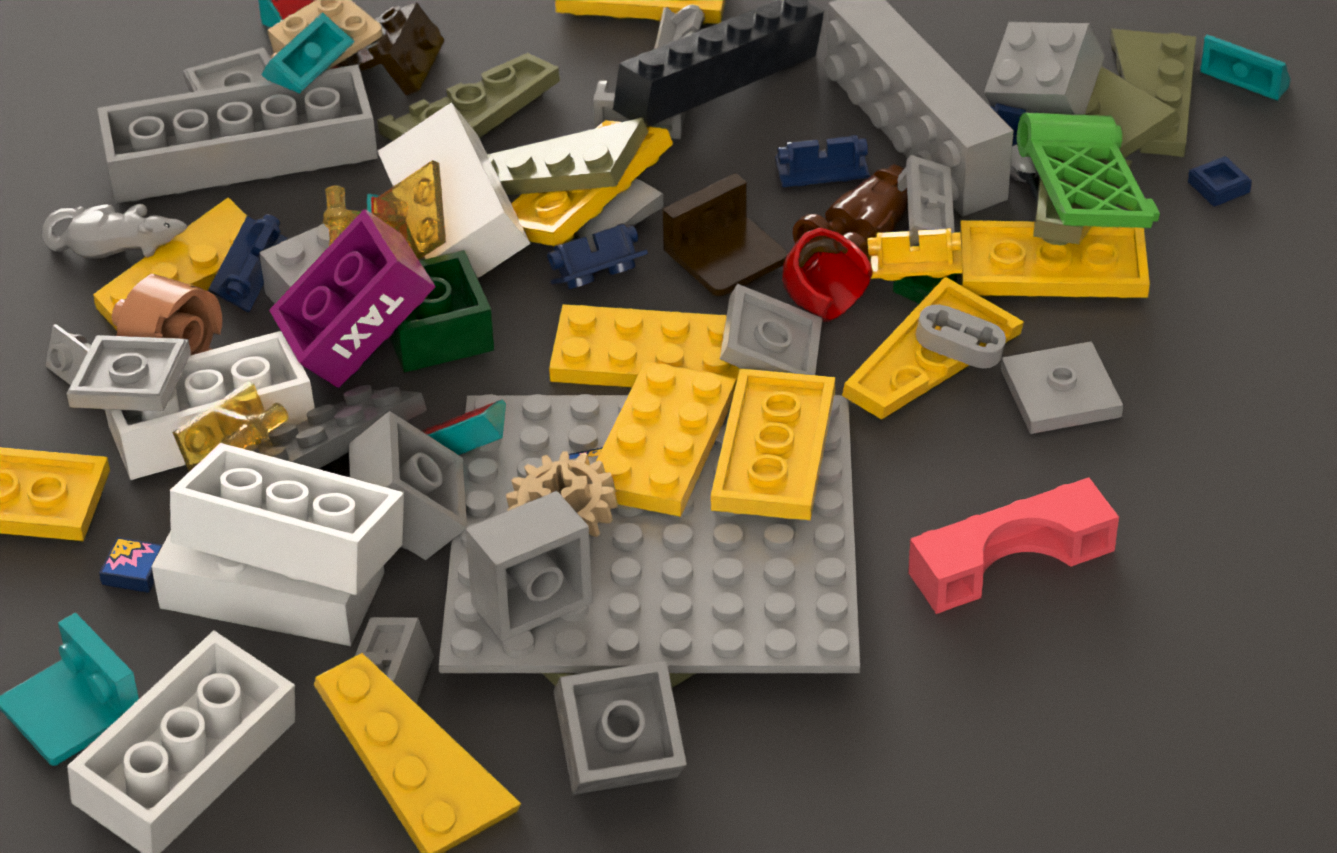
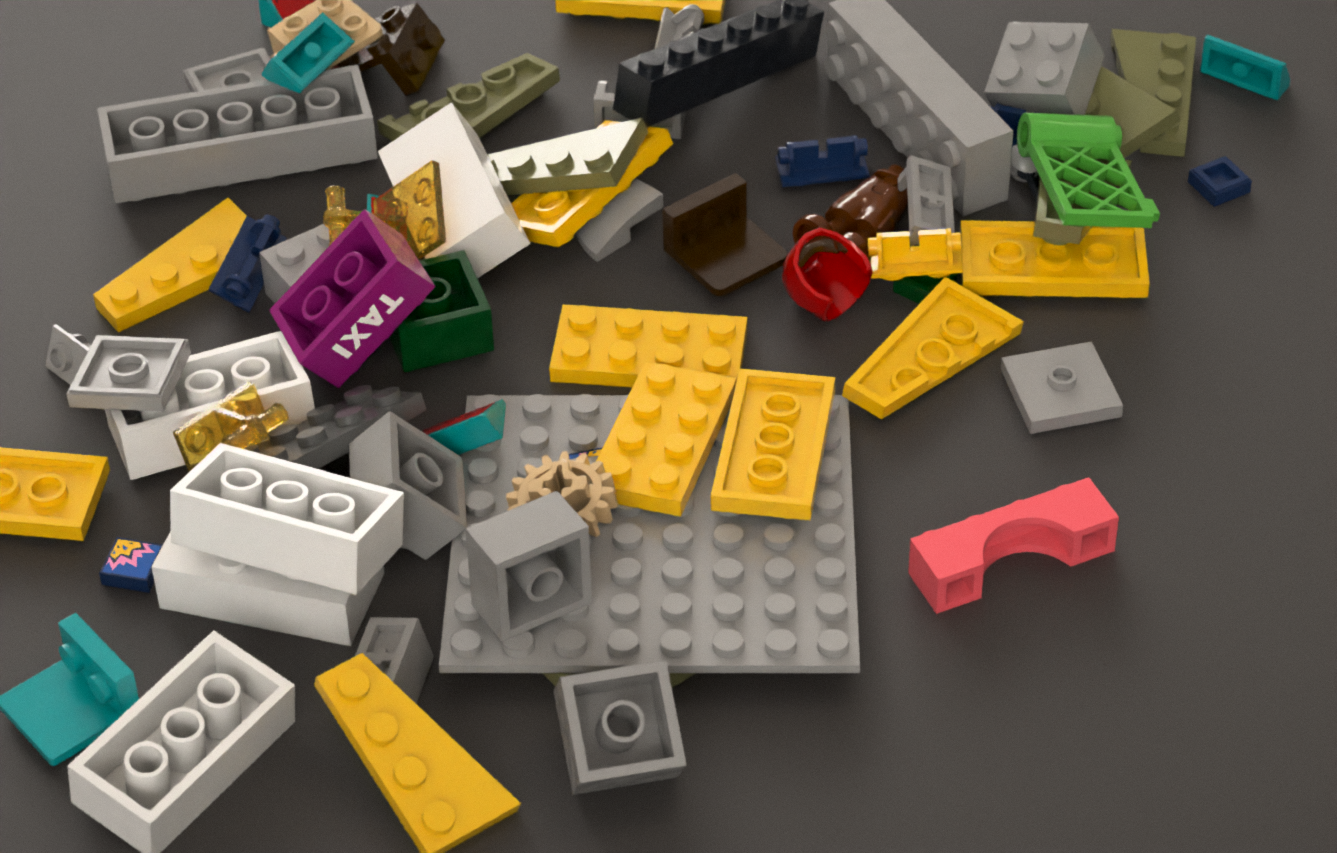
(103, 232): light grey animal -> none
(169, 310): nougat brick -> none
(613, 252): dark blue hinge -> none
(769, 334): light grey plate -> none
(960, 336): light grey beam -> none

